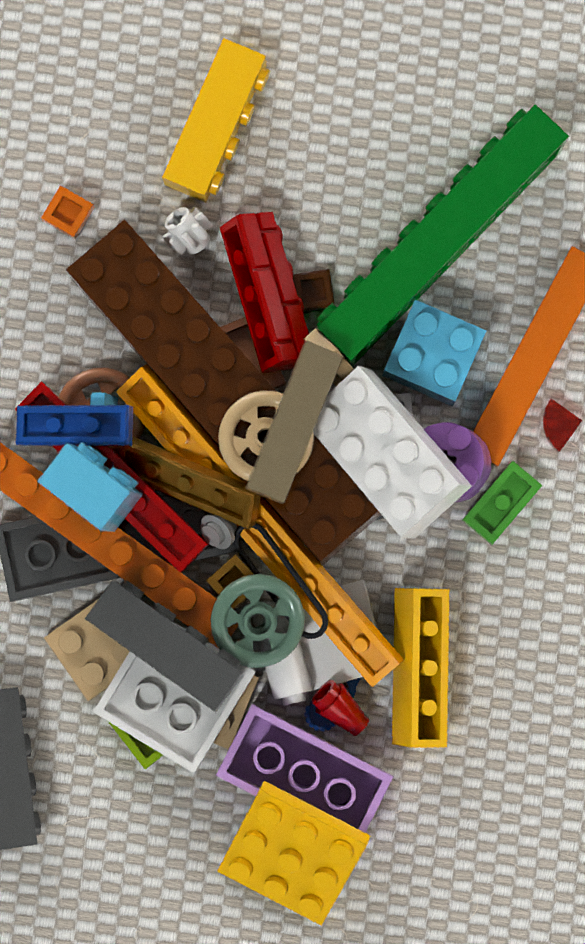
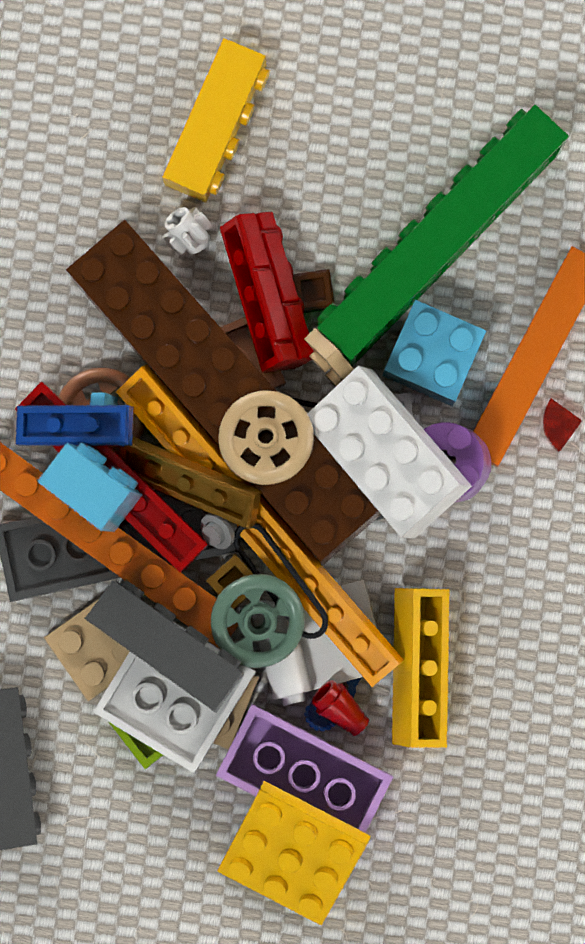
(67, 212): orange plate -> none
(294, 422): dark tan tile -> none
(502, 502): bright green plate -> none

